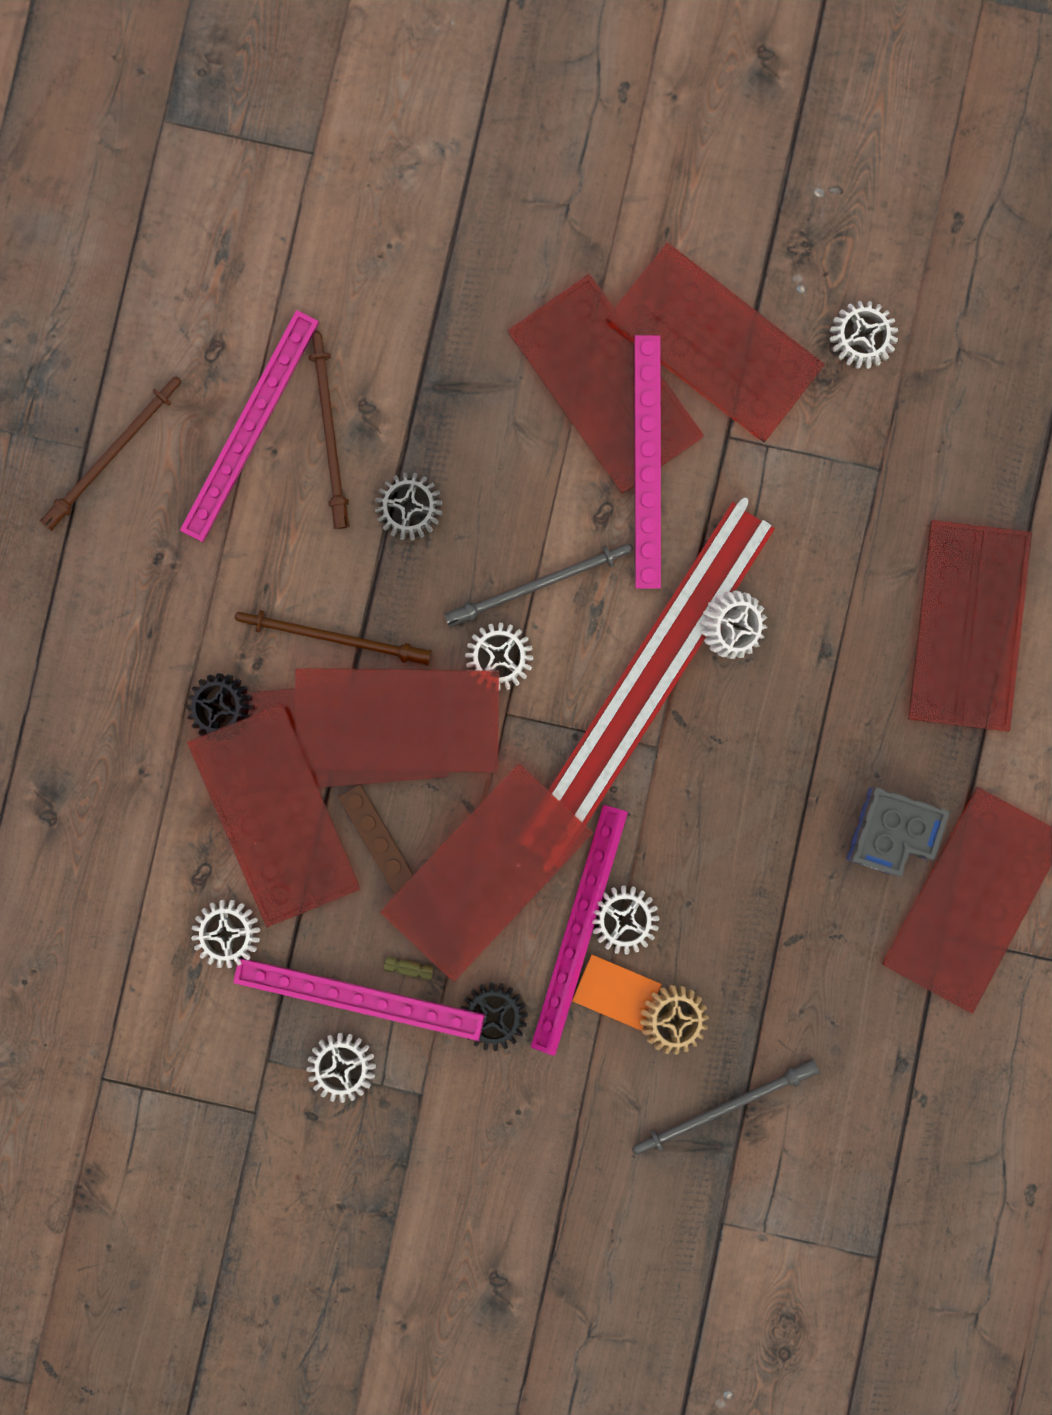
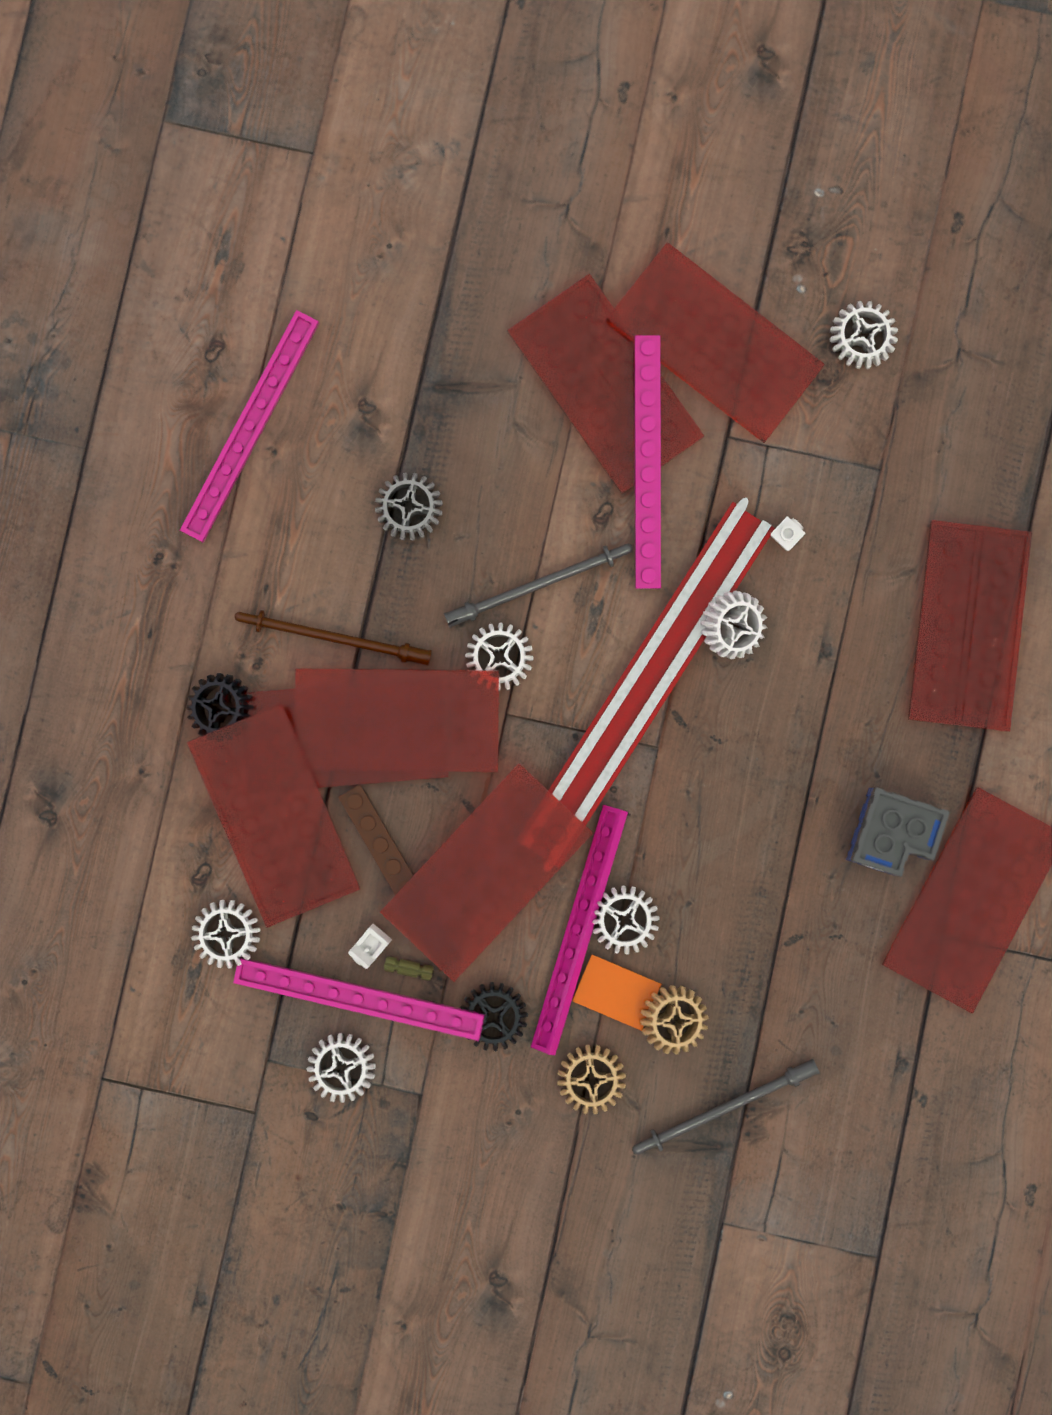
(63, 505): reddish brown bar -> none
(338, 501): reddish brown bar -> none
(369, 946): none -> white bracket
(603, 1078): none -> tan gear
(788, 533): none -> white bracket

